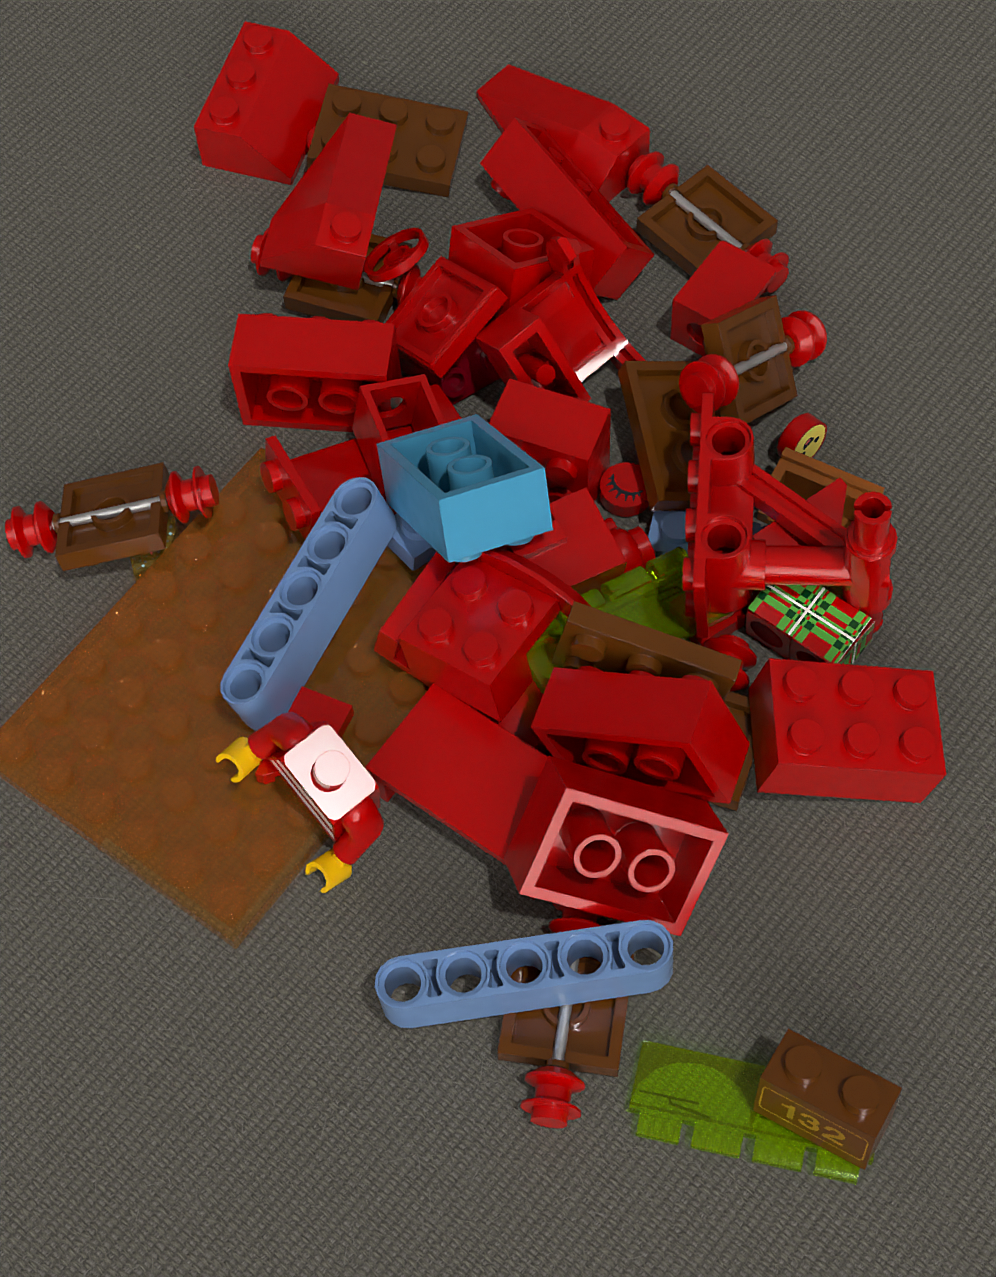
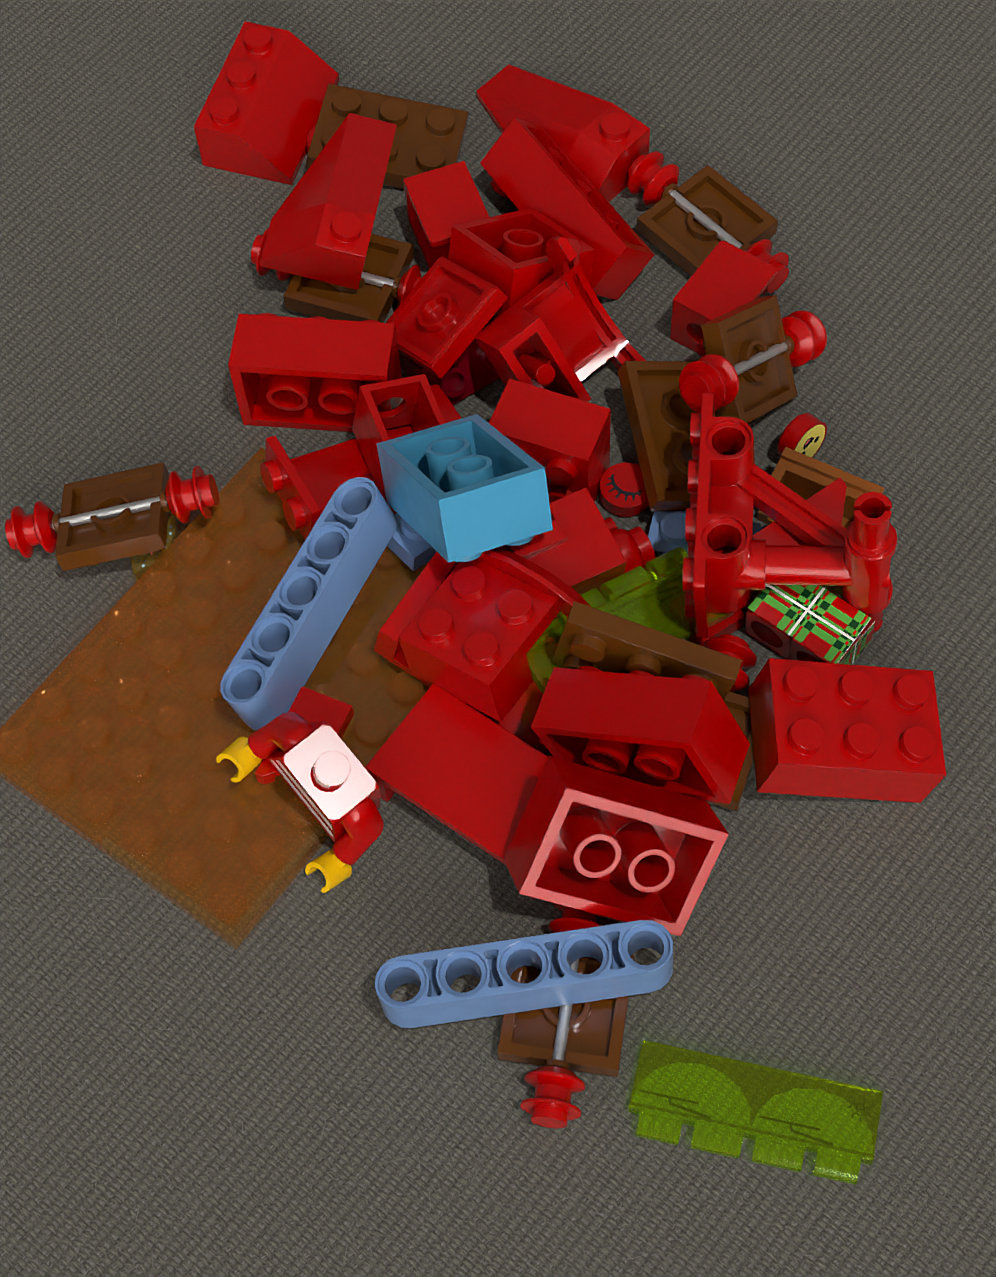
(399, 259): red piece -> none
(437, 203): none -> red piece
(826, 1098): reddish brown brick -> none

